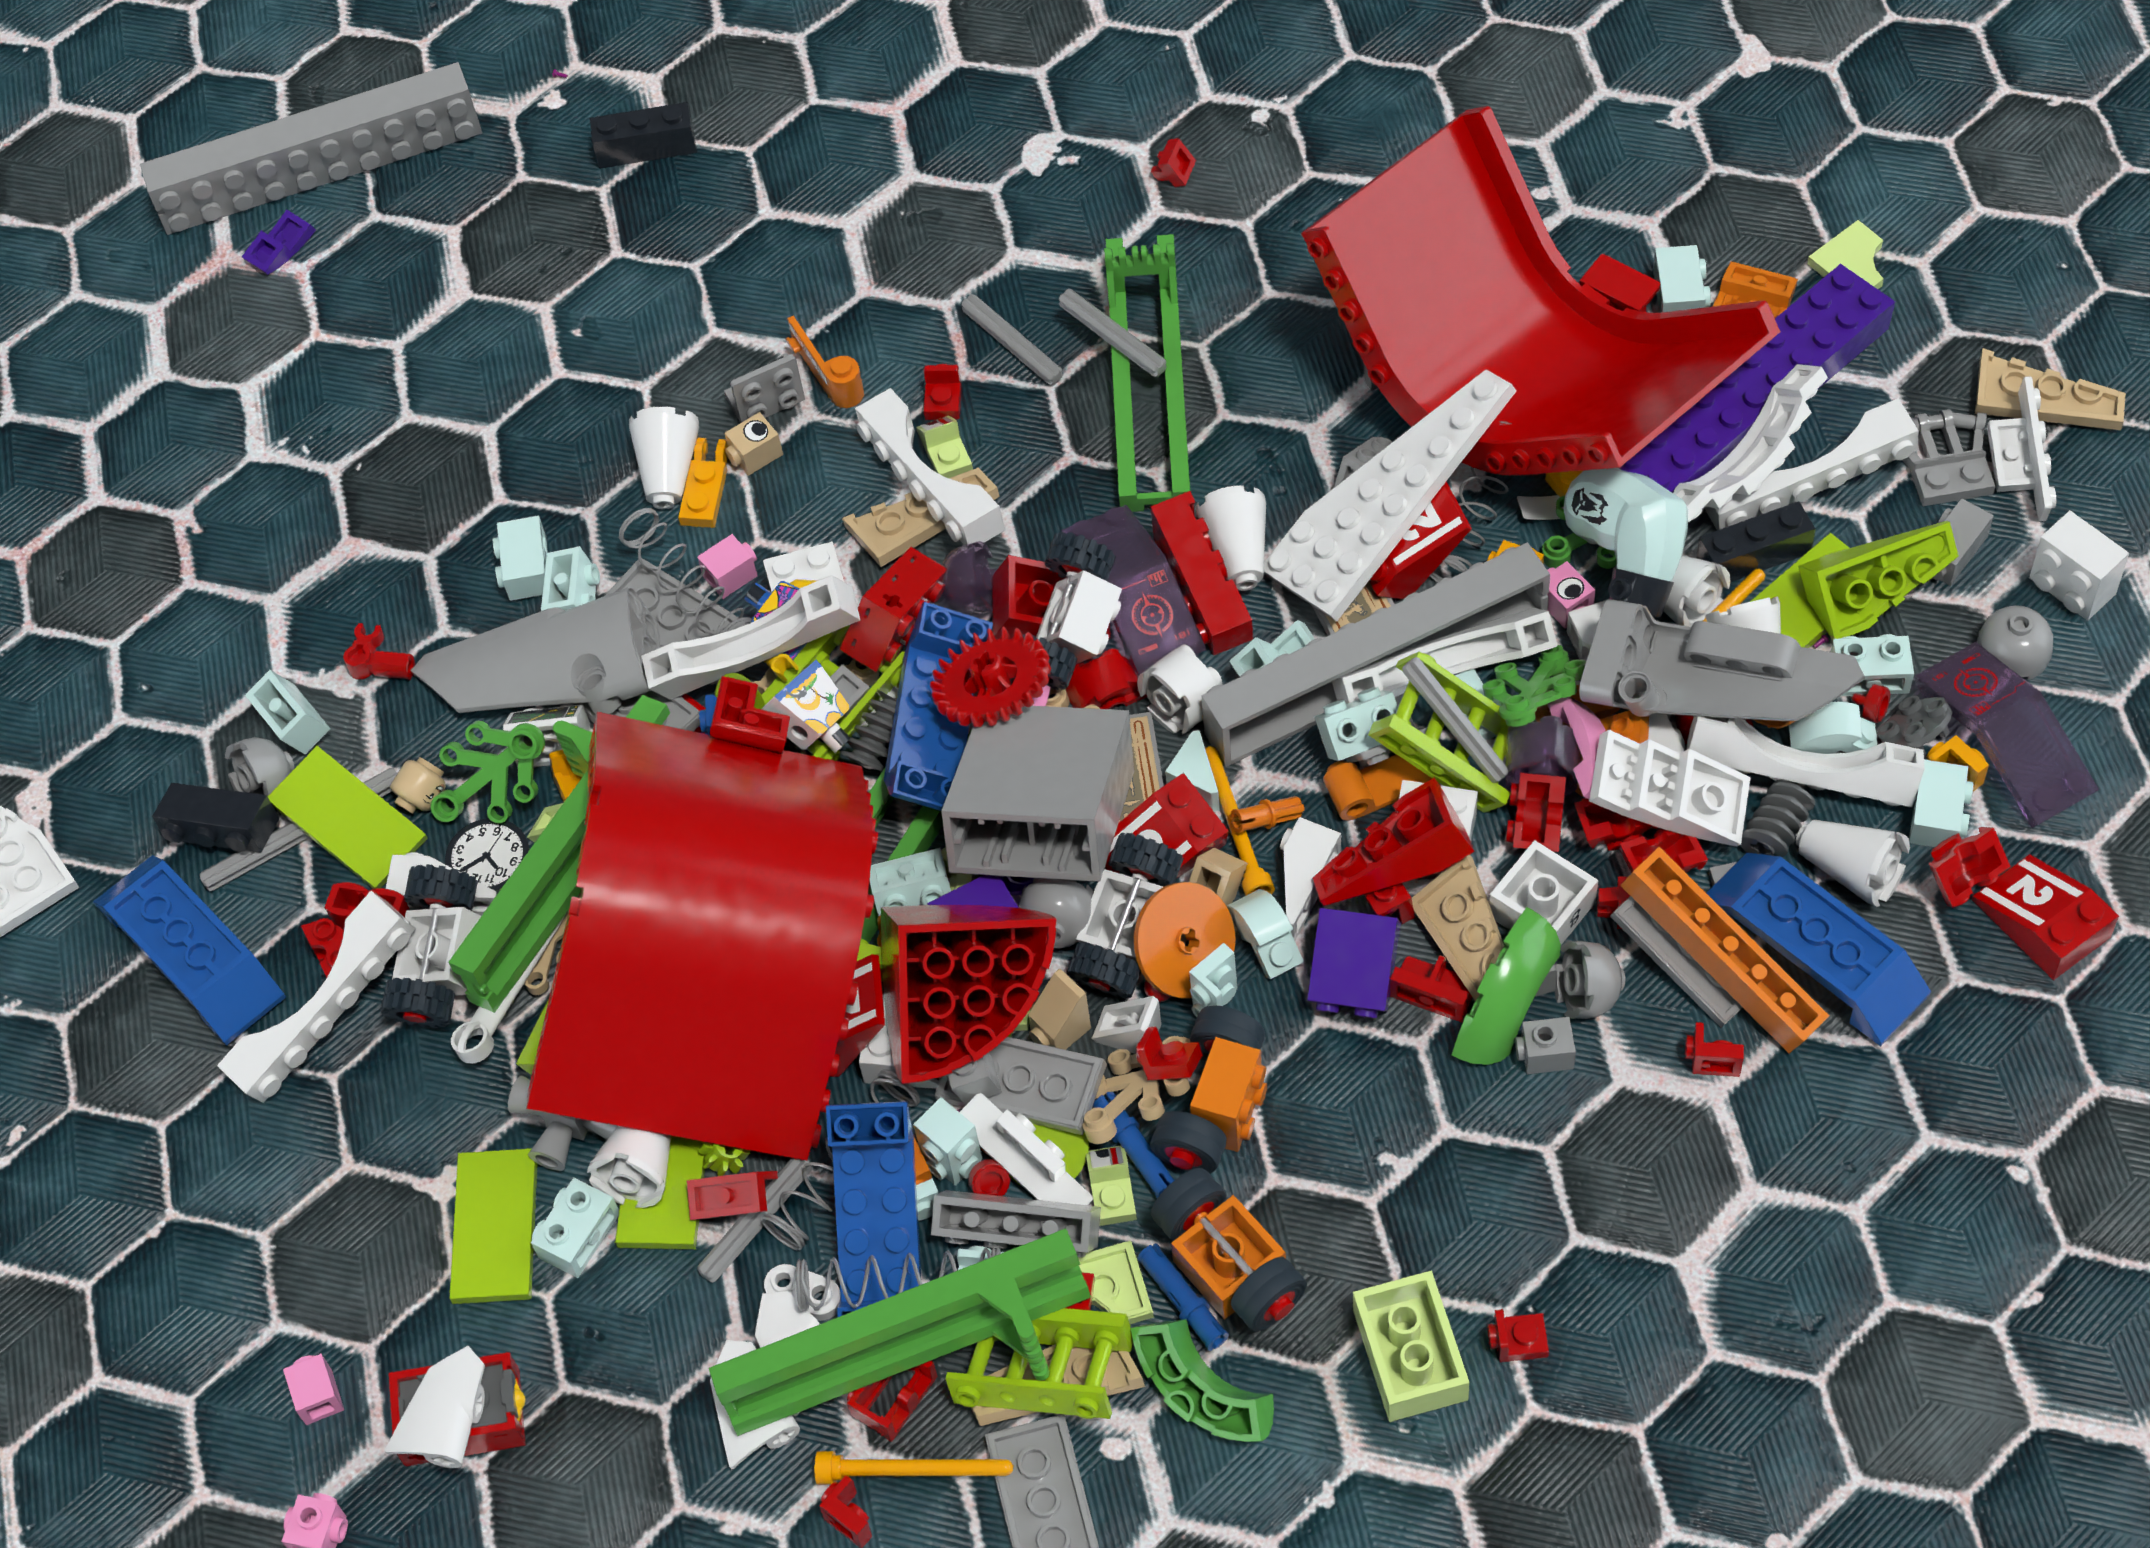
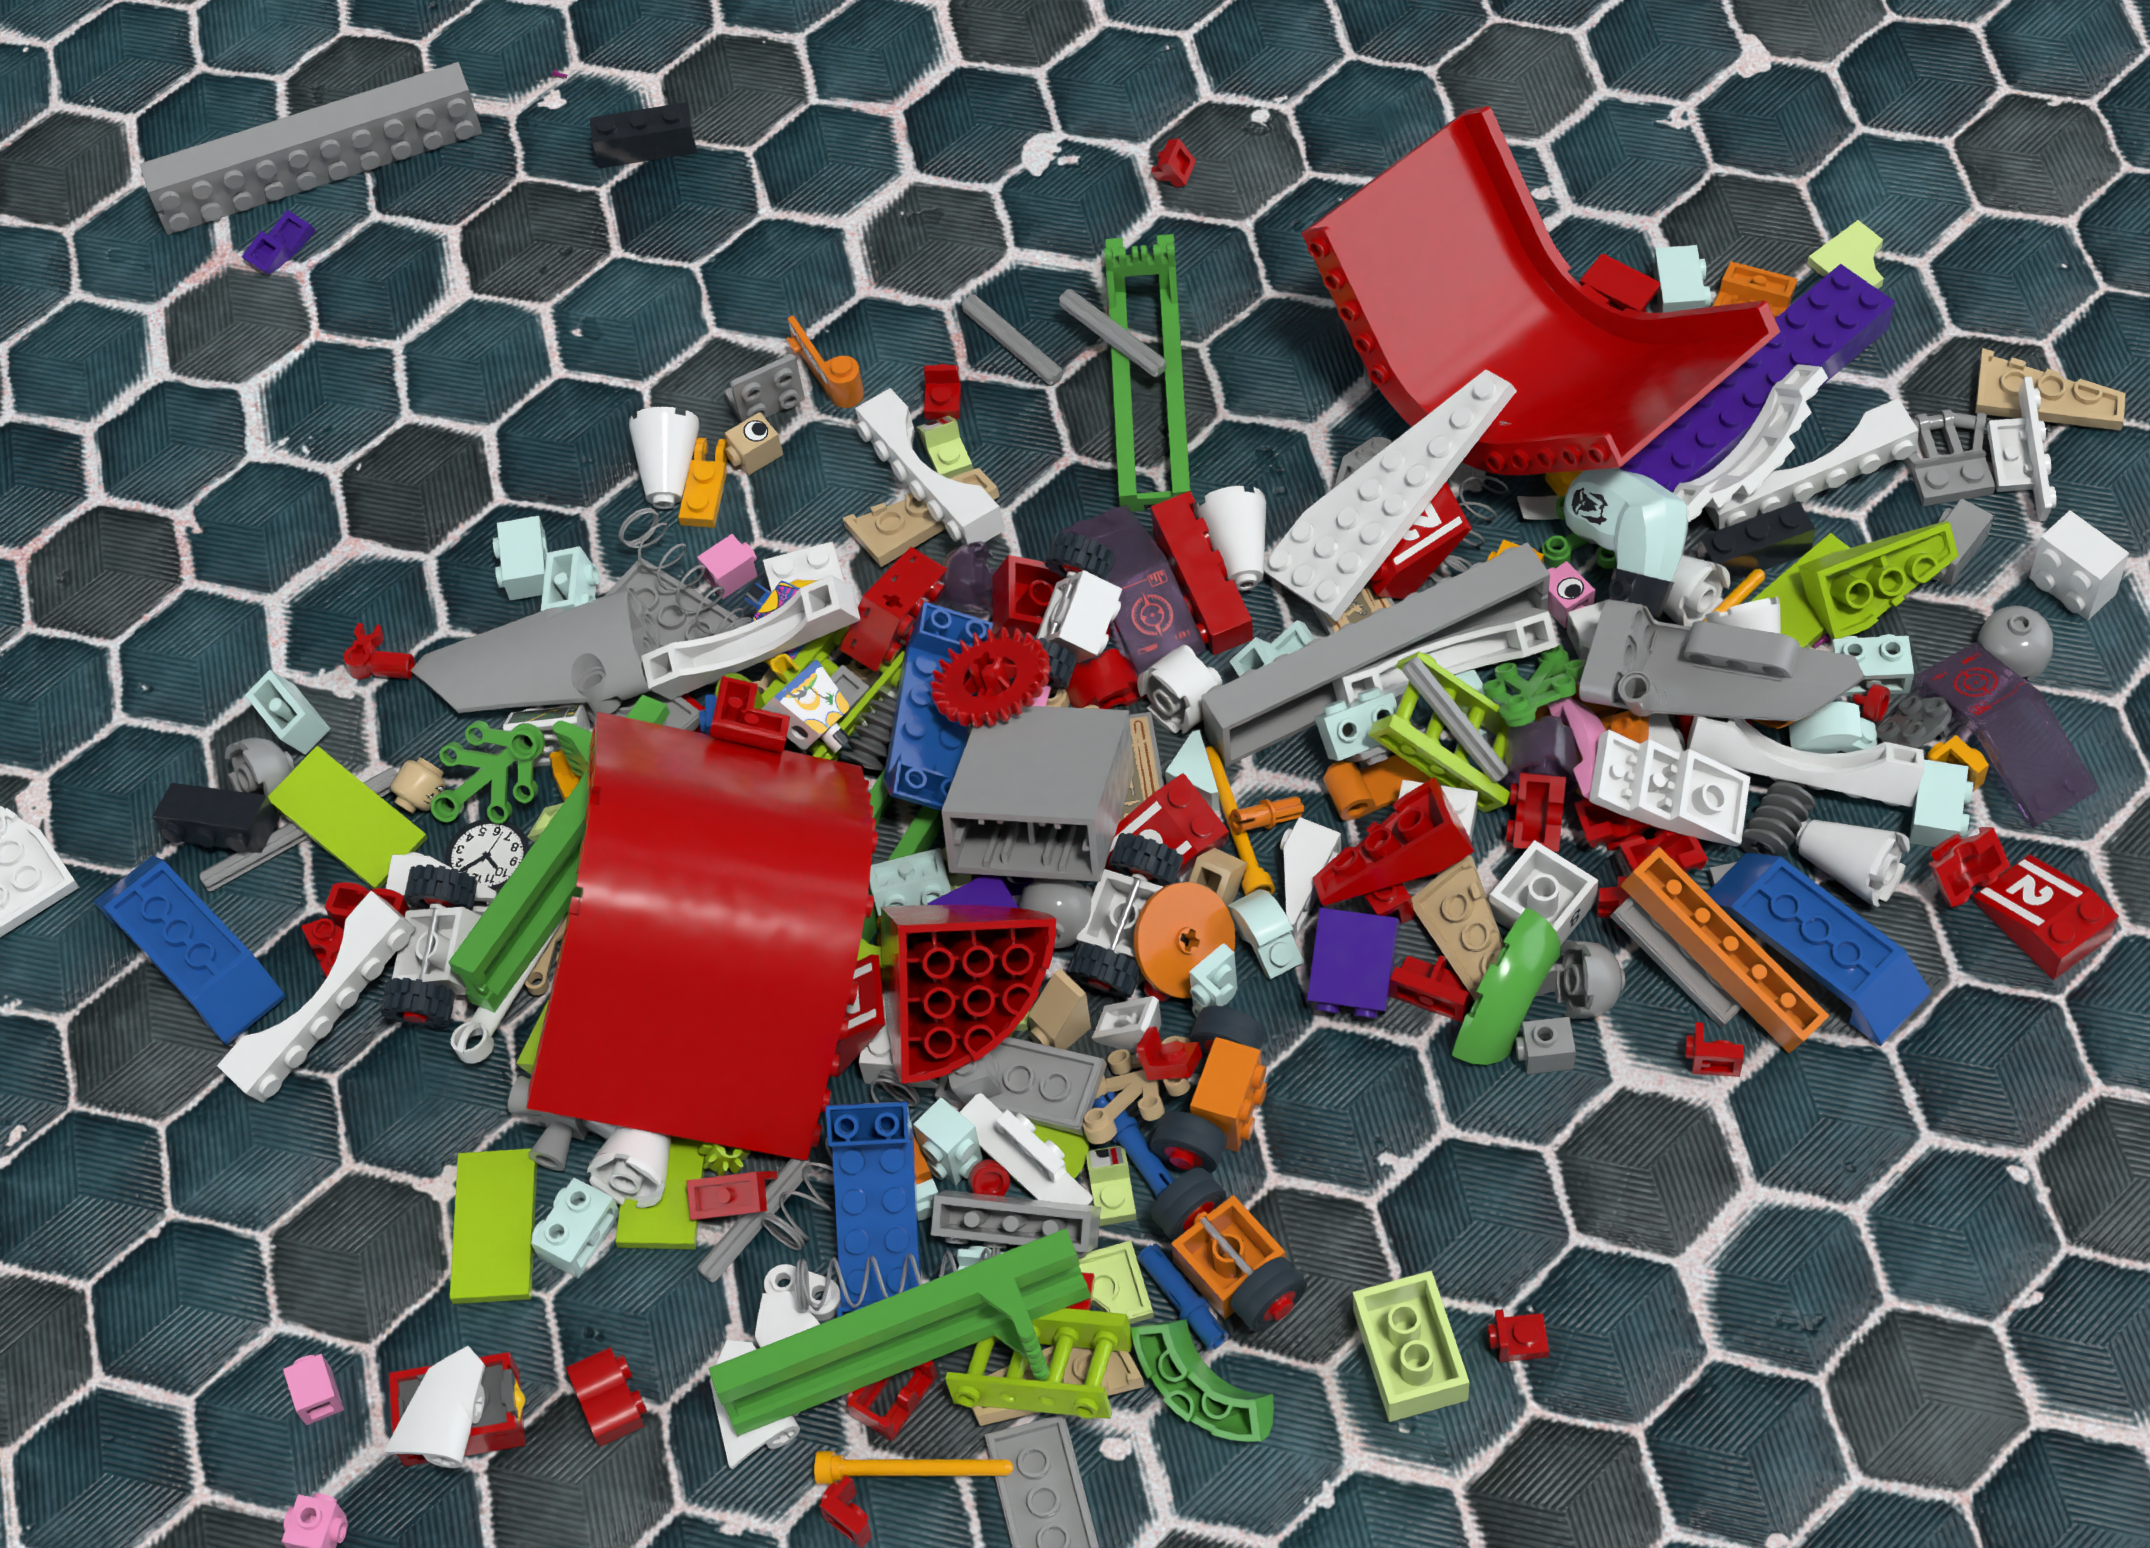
(606, 1395): none -> red brick

